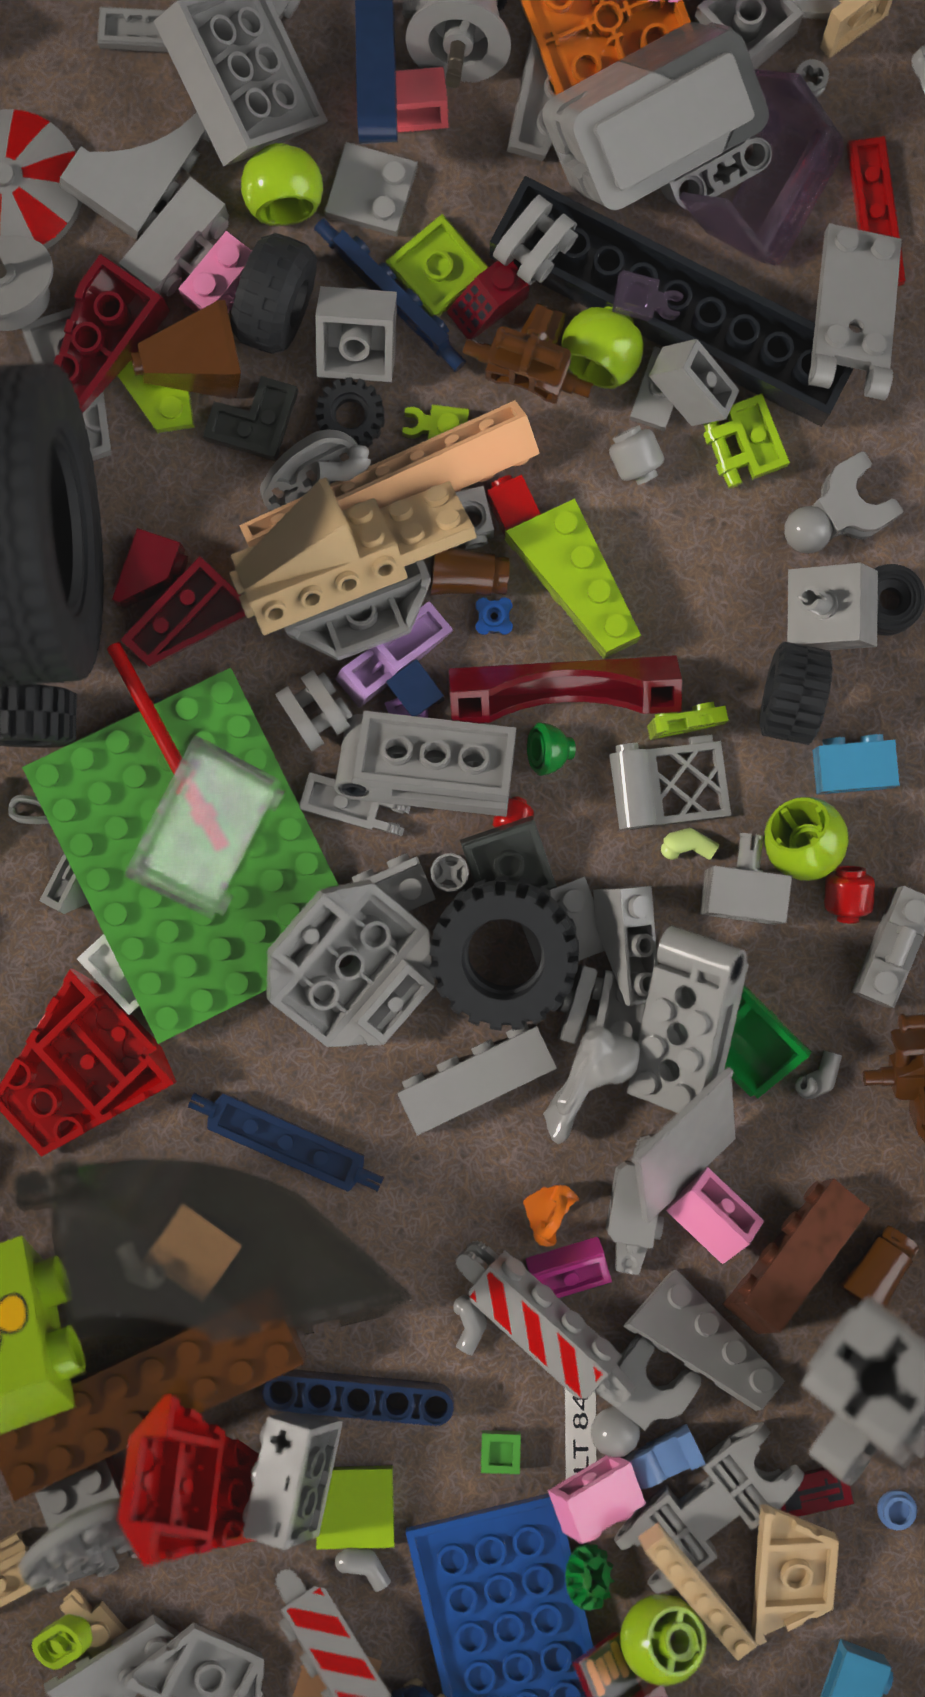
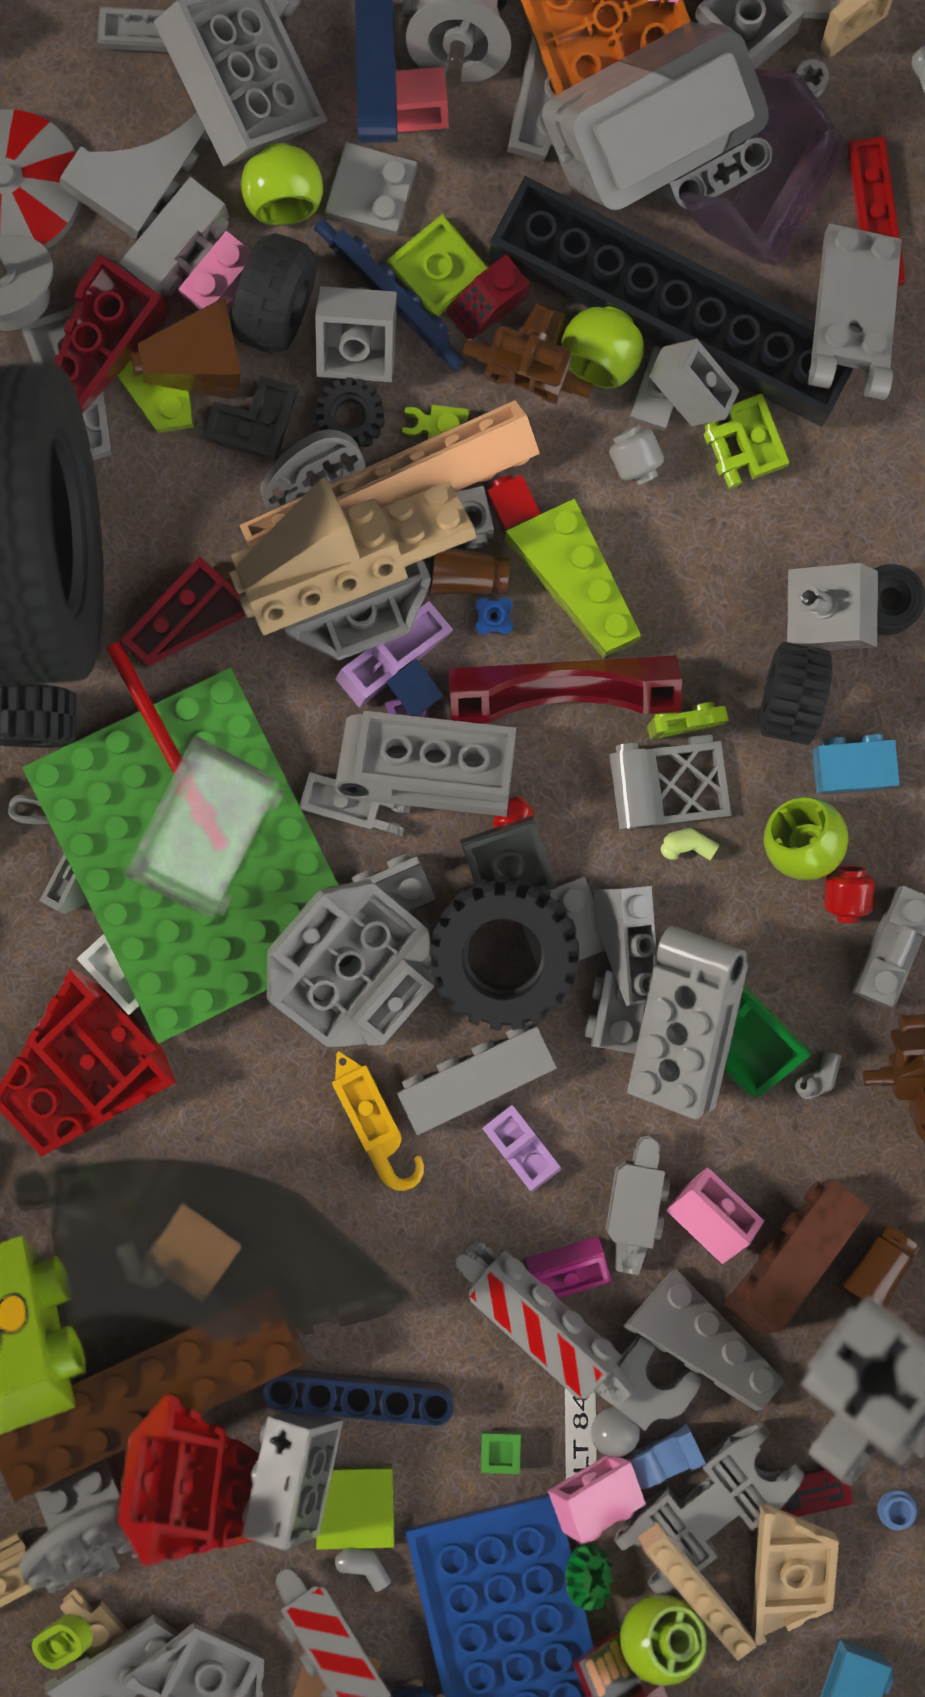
(149, 568): dark red slope -> none
(285, 1142): dark blue plate -> none
(334, 712): light grey brick -> none
(348, 469): light grey arm -> none
(372, 1121): none -> yellow plate
(449, 867): light grey wheel -> none
(474, 1324): light grey arm -> none
(522, 1148): none -> lavender slope
(536, 263): light grey brick -> none
(546, 1210): orange piece -> none
(548, 748): green brick -> none
(576, 1003): light grey plate -> none
(599, 1061): light grey hair -> none
(639, 297): clear purple plate -> none
(685, 1146): light grey piece -> none
(746, 890): light grey brick -> none
(839, 510): light grey piece -> none

